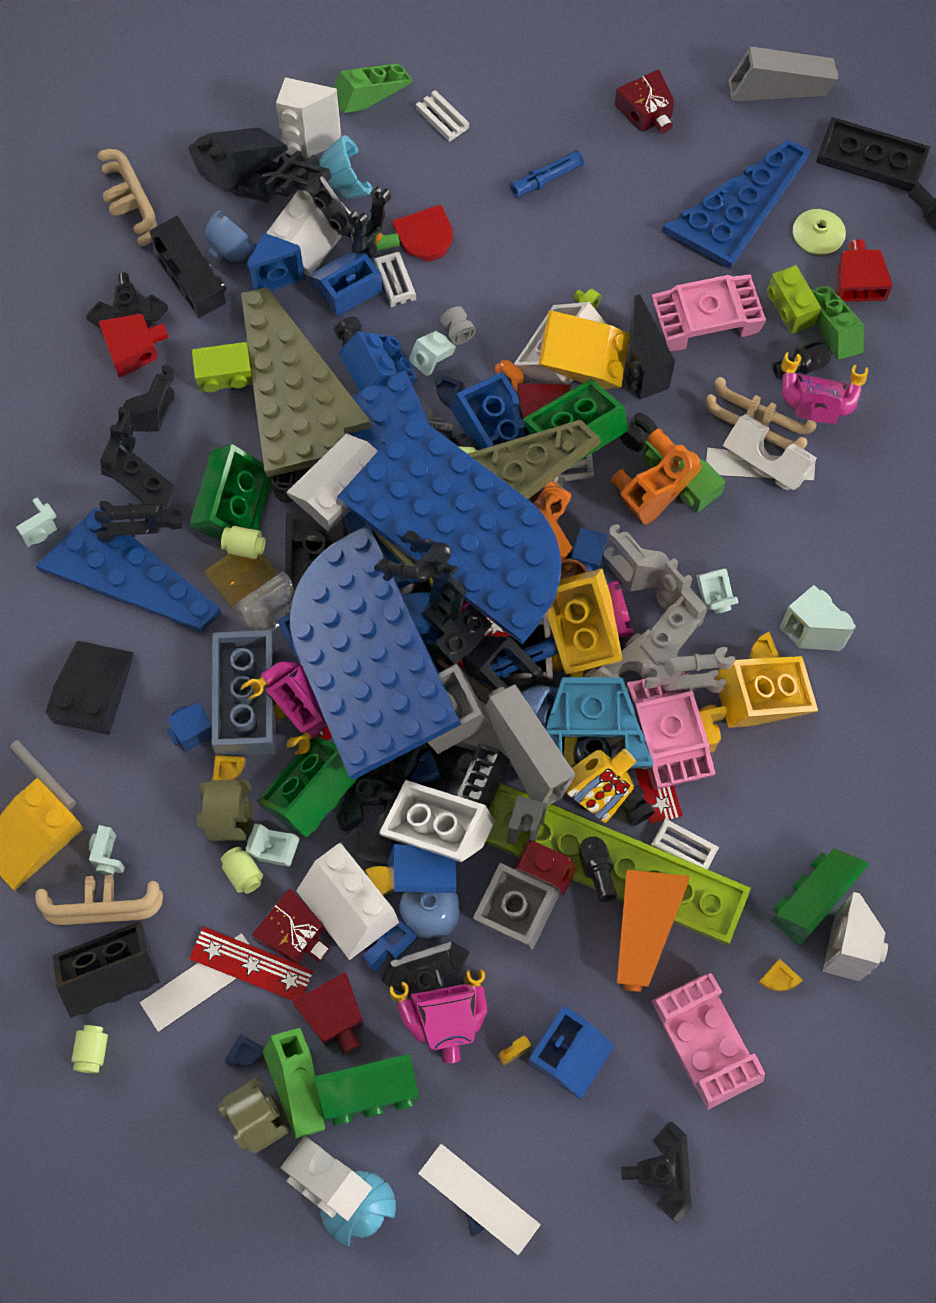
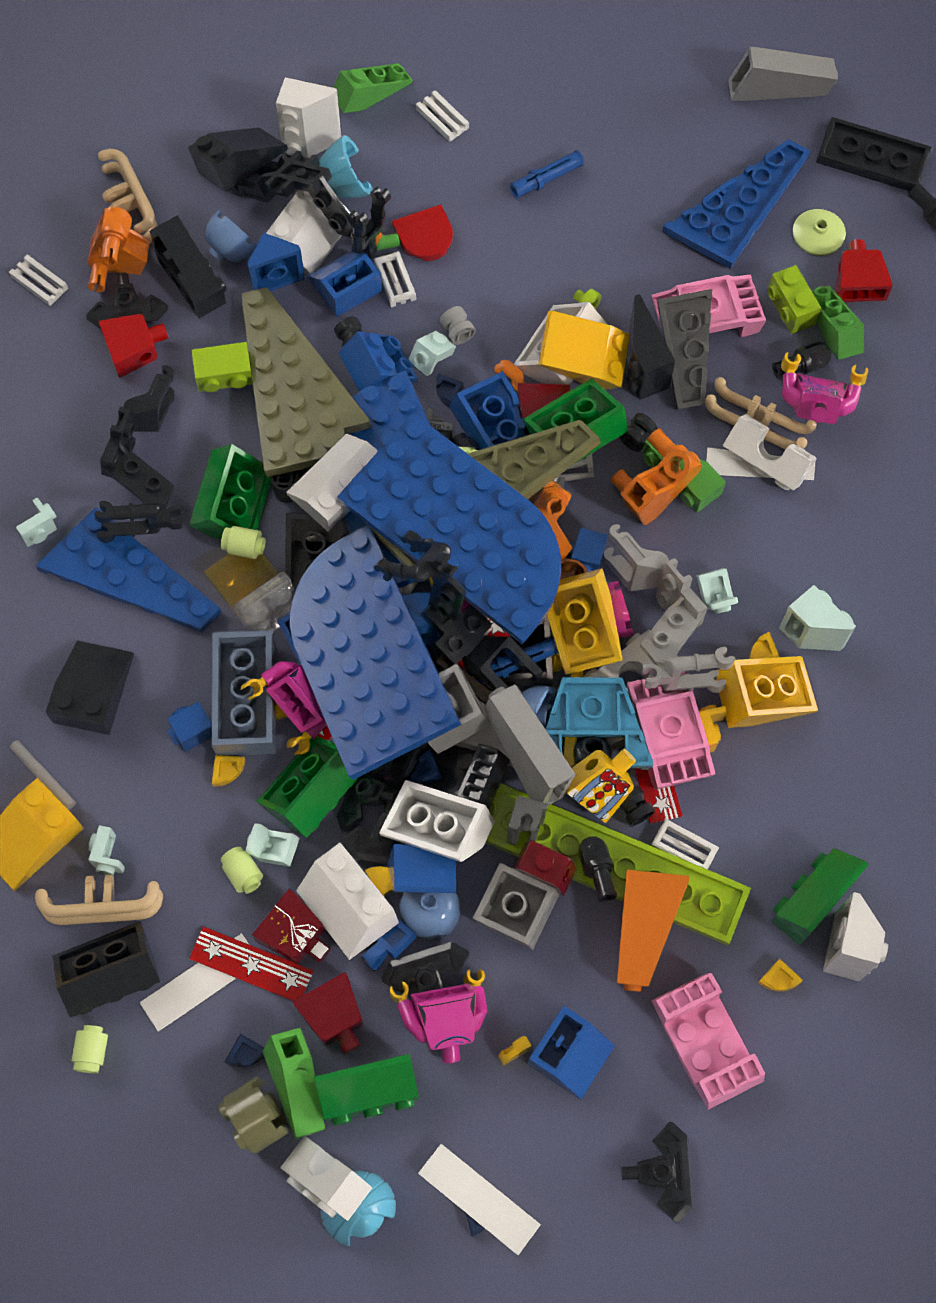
(24, 268): none -> white tile
(115, 248): none -> orange piece
(226, 810): olive brick -> none
(646, 102): dark red torso -> none
(686, 332): none -> dark grey wing

